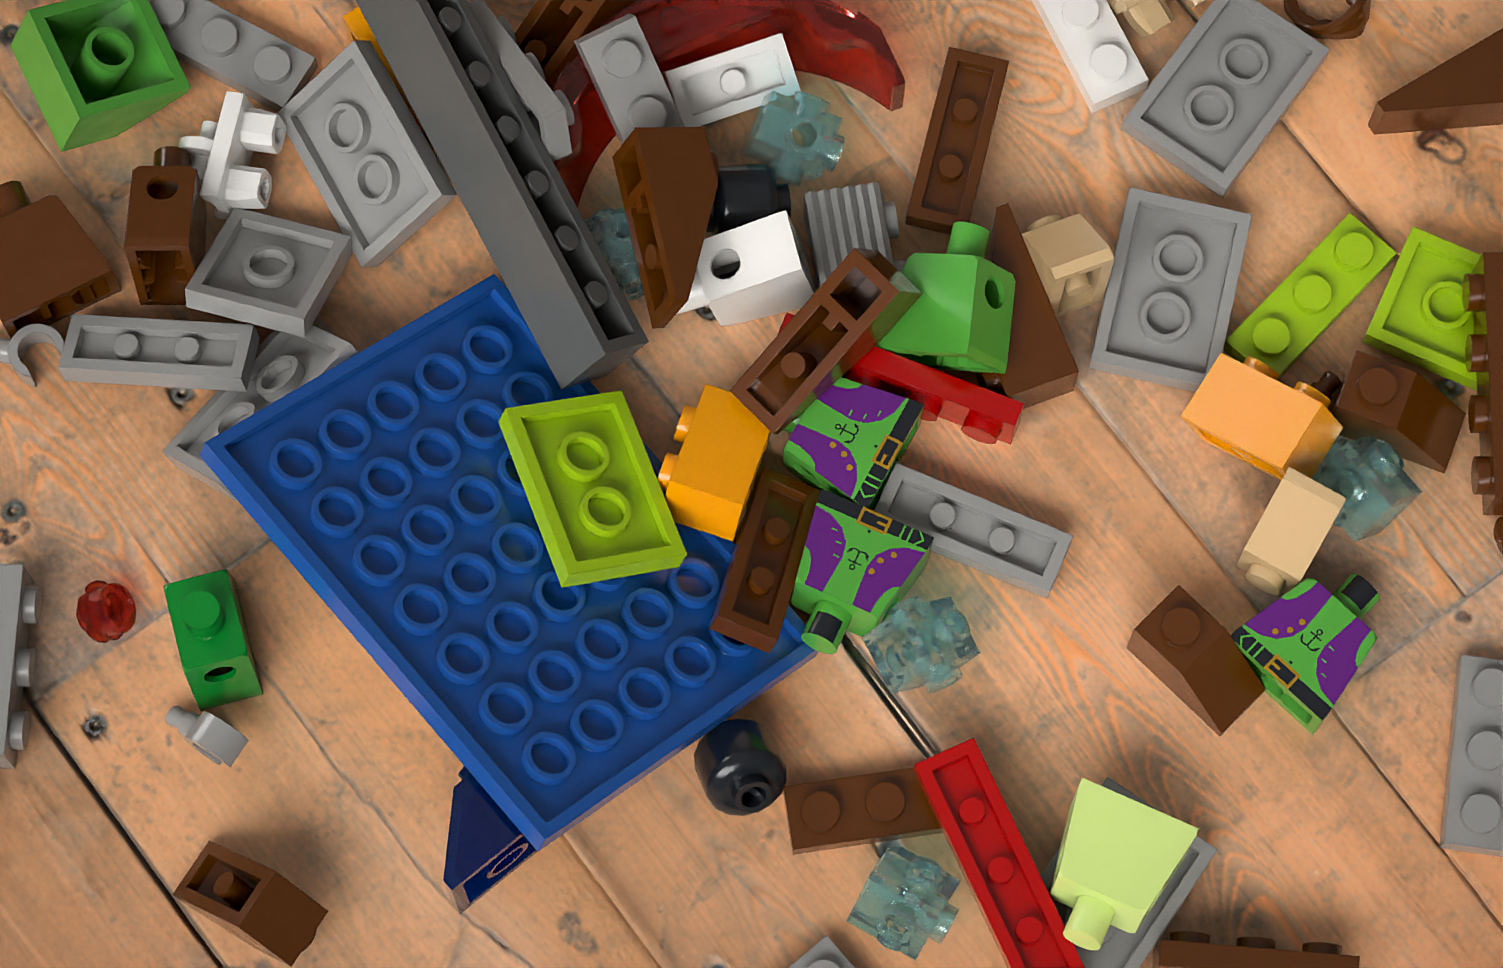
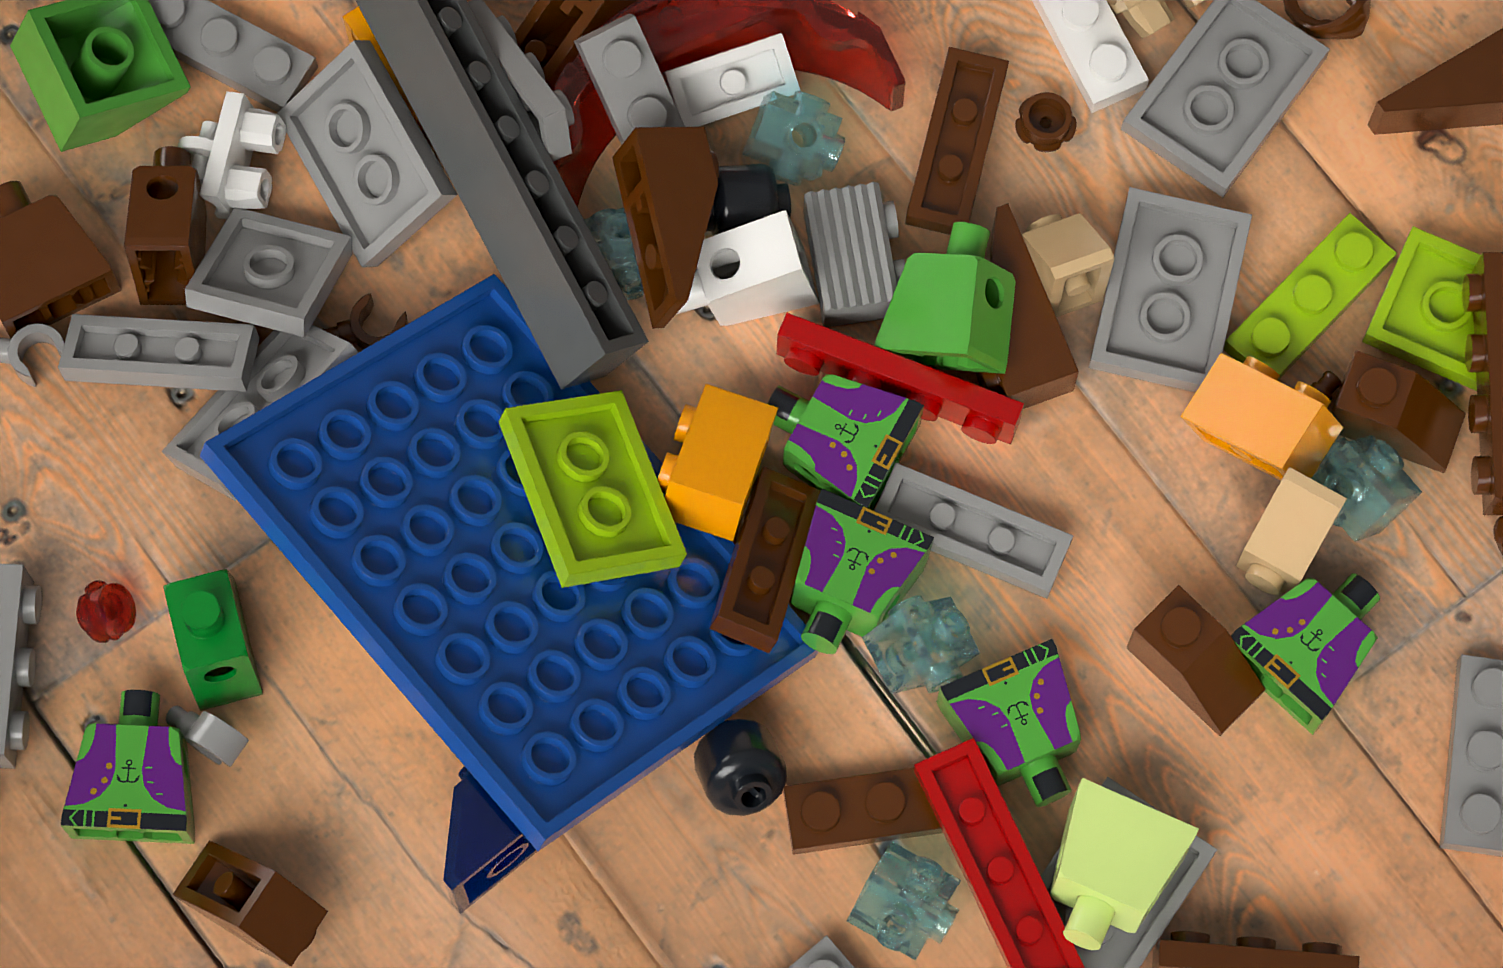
(131, 779): none -> torso
(351, 329): none -> reddish brown piece
(826, 337): reddish brown slope -> none
(1018, 719): none -> torso
(1050, 107): none -> reddish brown plate

